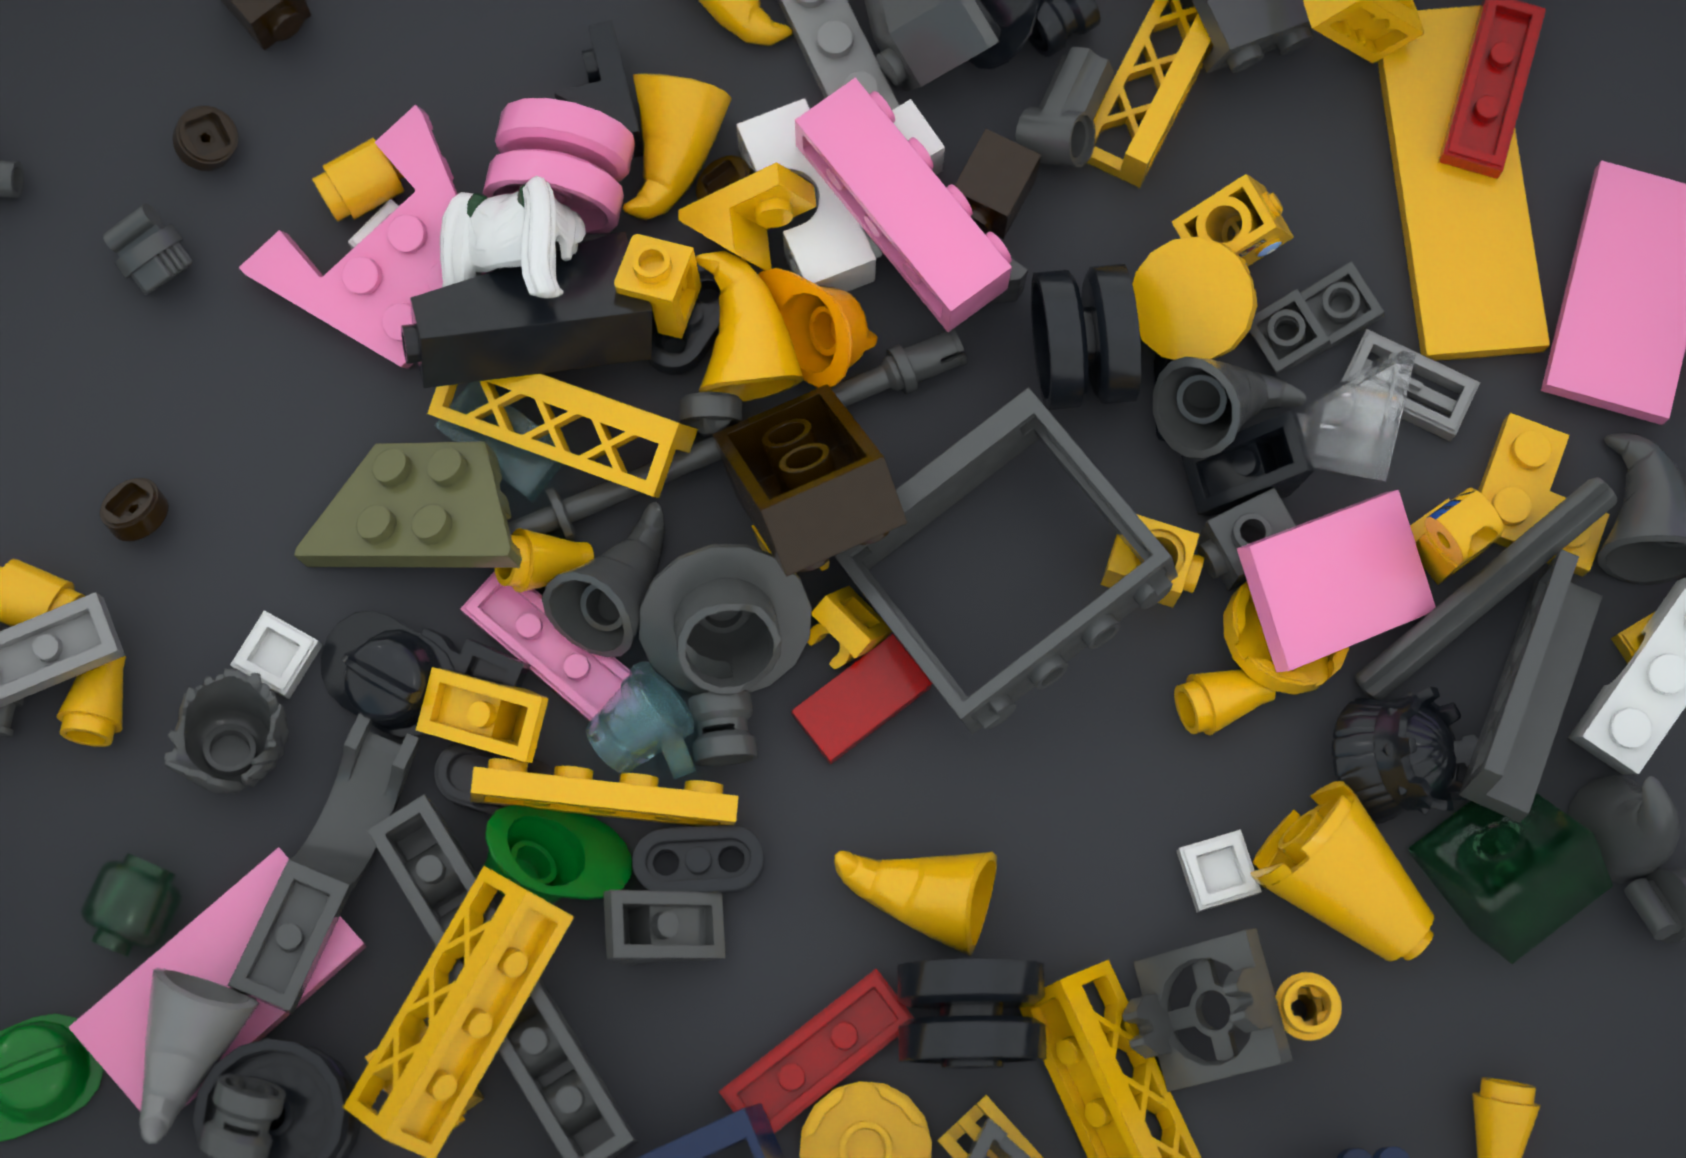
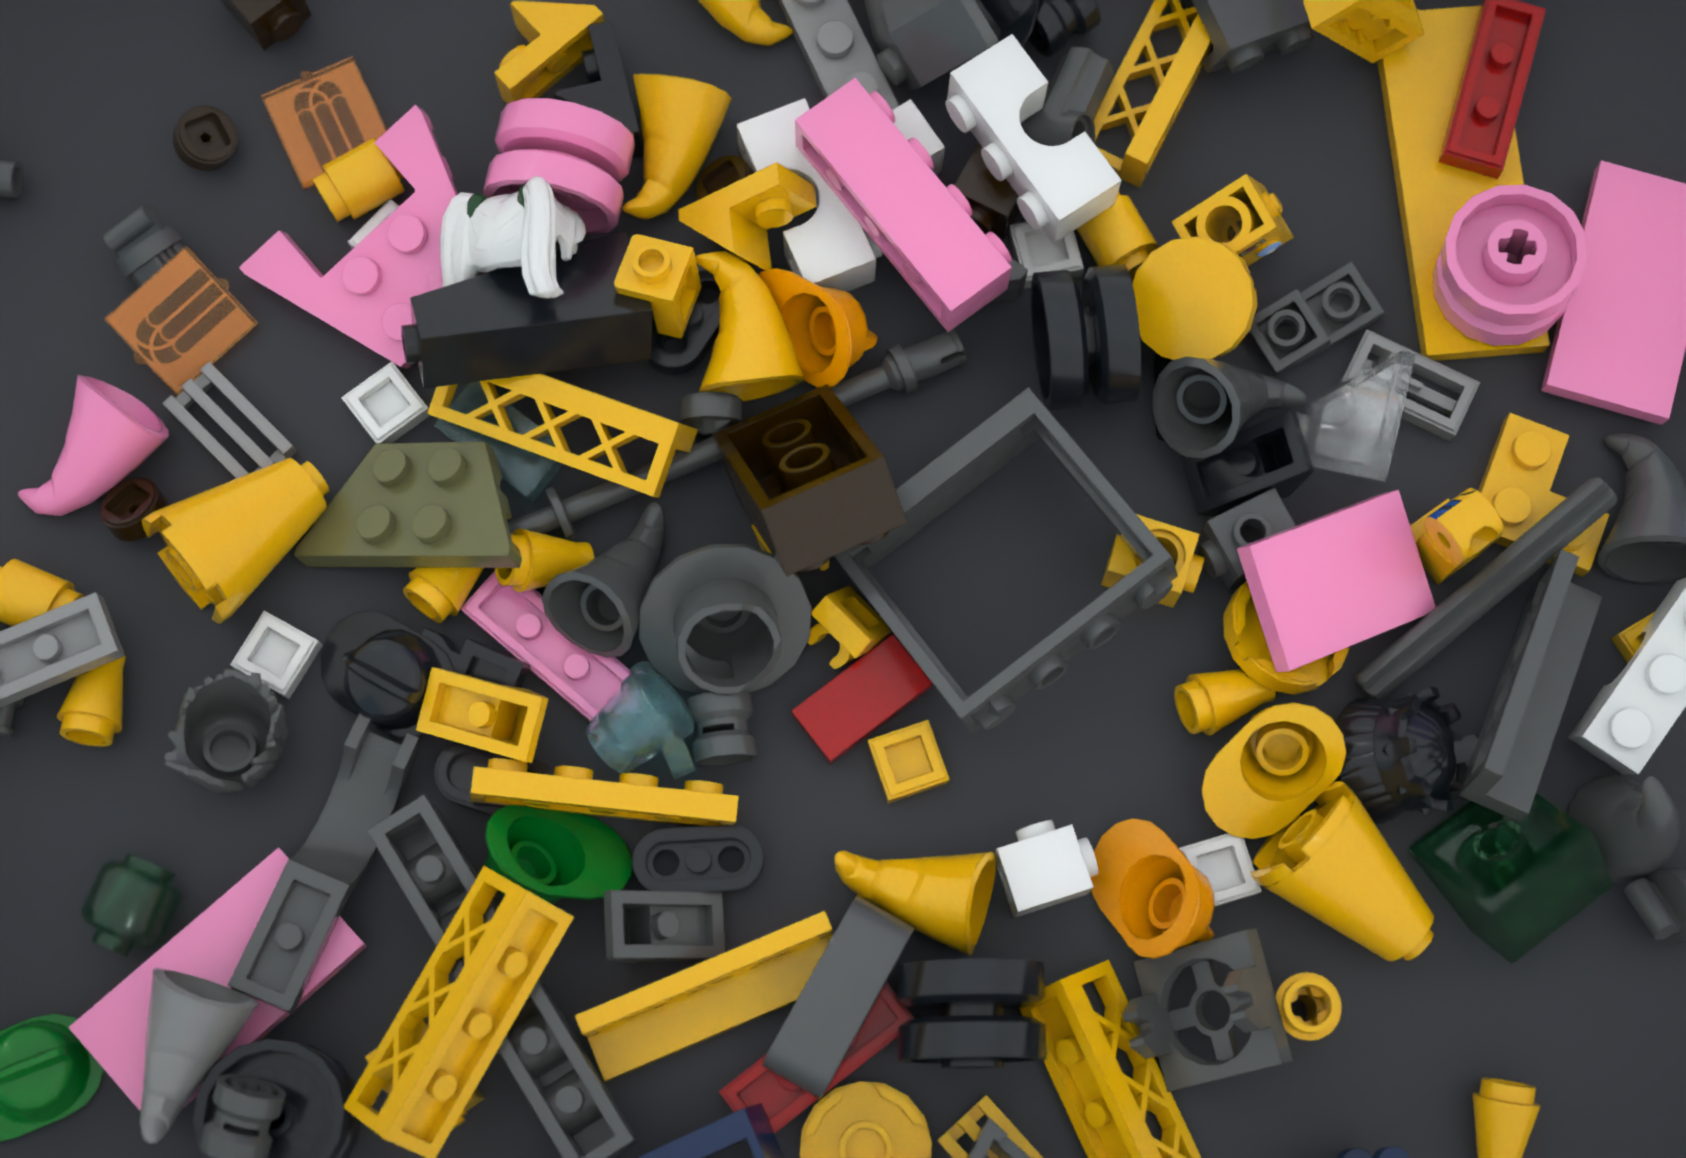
(103, 445): none -> bright pink hat
(180, 320): none -> clear orange piece
(196, 392): none -> light grey tile
(237, 532): none -> yellow cone
(323, 116): none -> clear orange piece
(386, 405): none -> white tile
(440, 590): none -> yellow cone
(556, 45): none -> yellow slope
(705, 998): none -> yellow fence
(838, 997): none -> dark grey beam
(908, 761): none -> yellow tile
(1039, 254): none -> white tile
(1045, 867): none -> white brick
(1055, 184): none -> white arch
(1119, 236): none -> yellow brick
(1151, 890): none -> light orange piece
(1273, 770): none -> yellow piece
(1509, 264): none -> bright pink wheel

